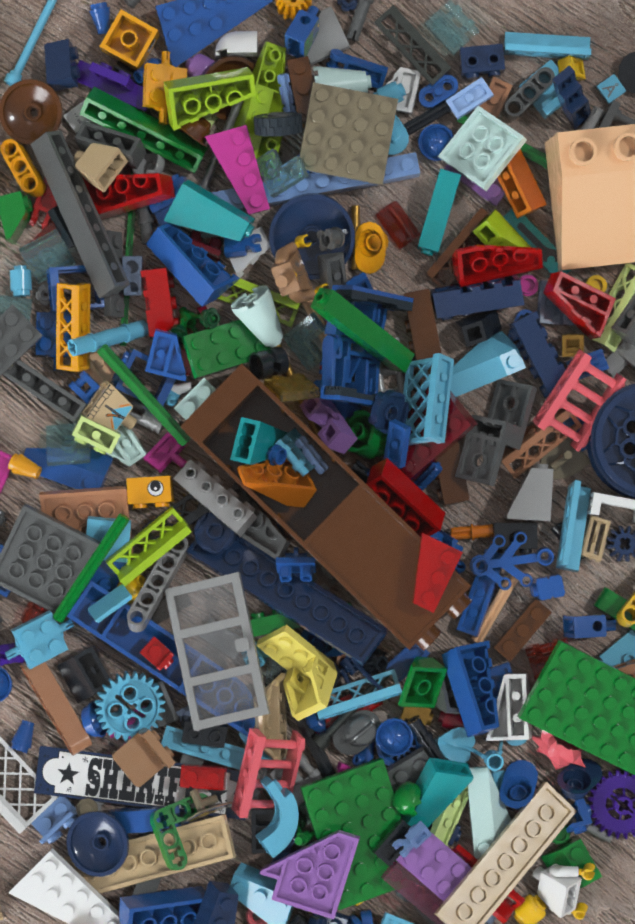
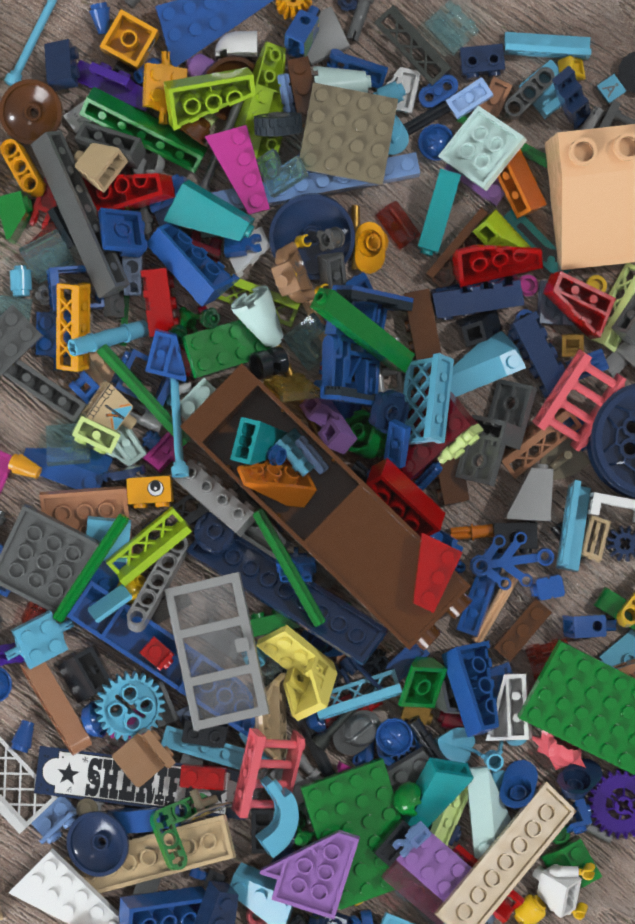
(122, 232): none -> blue plate
(123, 473): none -> dark blue tile
(150, 439): none -> blue plate
(179, 467): none -> medium azure piece
(213, 875): none -> piece
(289, 567): none -> green axle
(456, 449): none -> yellowish green plate

